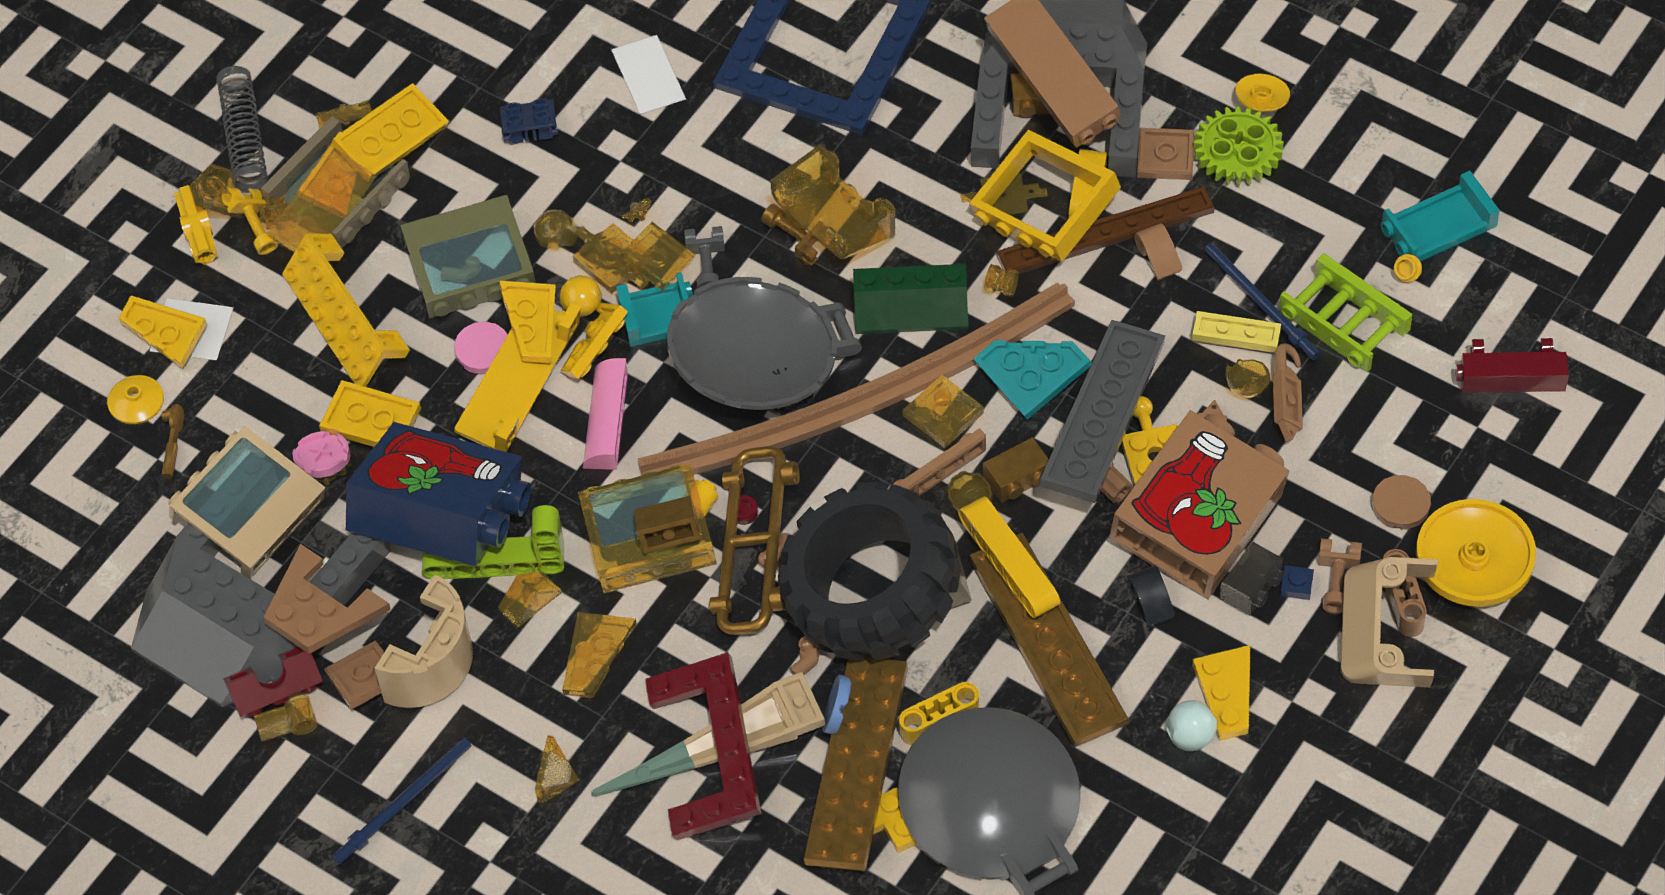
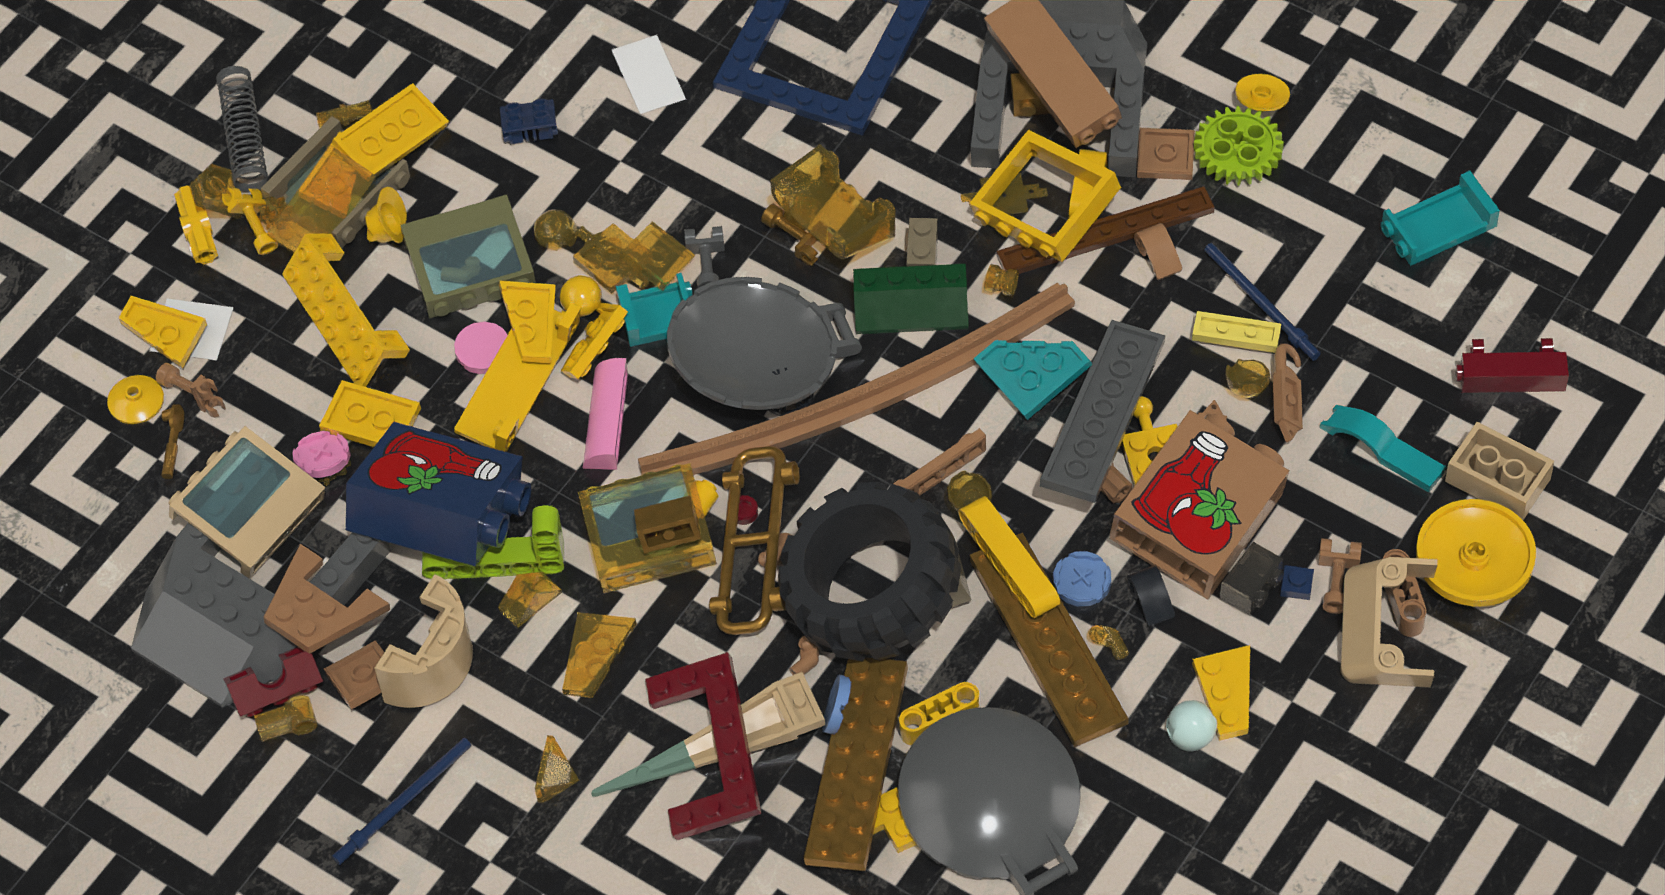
(170, 375): none -> medium nougat bar
(385, 217): none -> yellow piece
(637, 210): clear yellow plant -> none
(922, 242): none -> dark tan brick
(943, 411): clear yellow plate -> none
(1015, 470): pearl gold brick -> none
(1082, 579): none -> medium blue tile
(1110, 638): none -> clear yellow arm
(1352, 289): lime fence -> none
(1389, 450): none -> teal piece
(1401, 502): medium nougat tile -> none
(1407, 268): yellow plate -> none
(1499, 470): none -> tan brick

